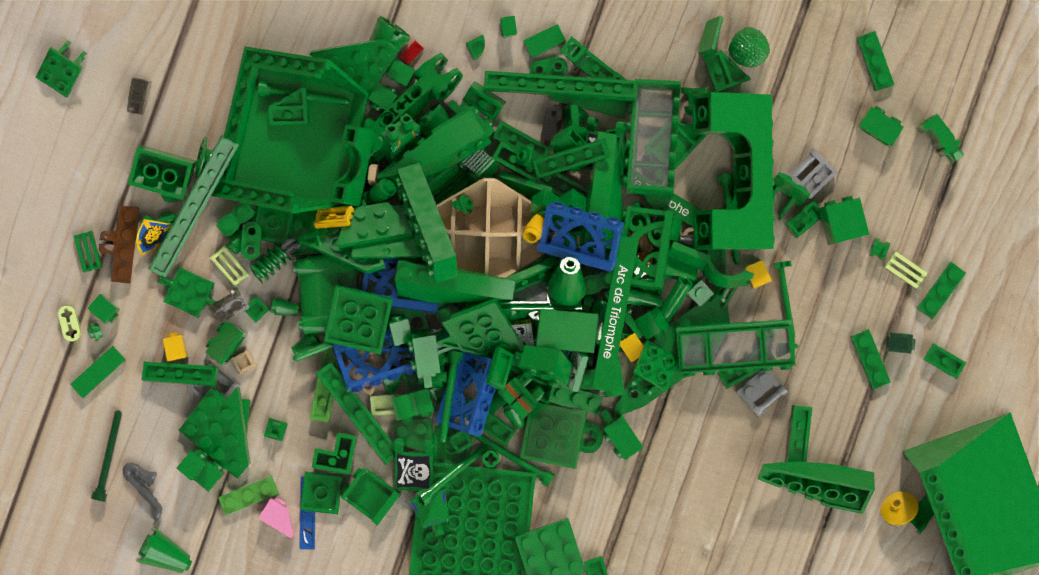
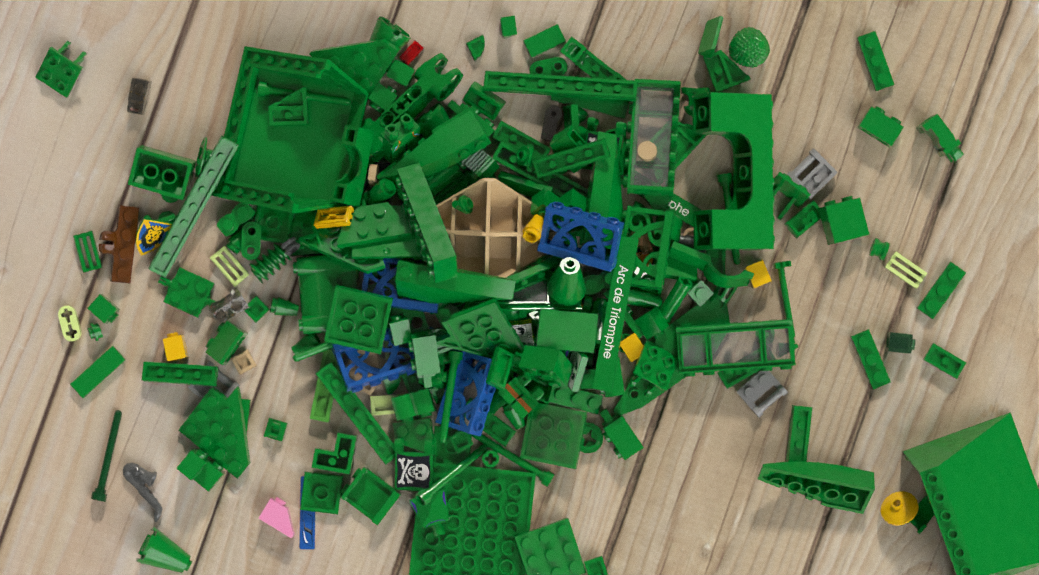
(248, 495): bright green plate -> none
(647, 151): none -> tan tile

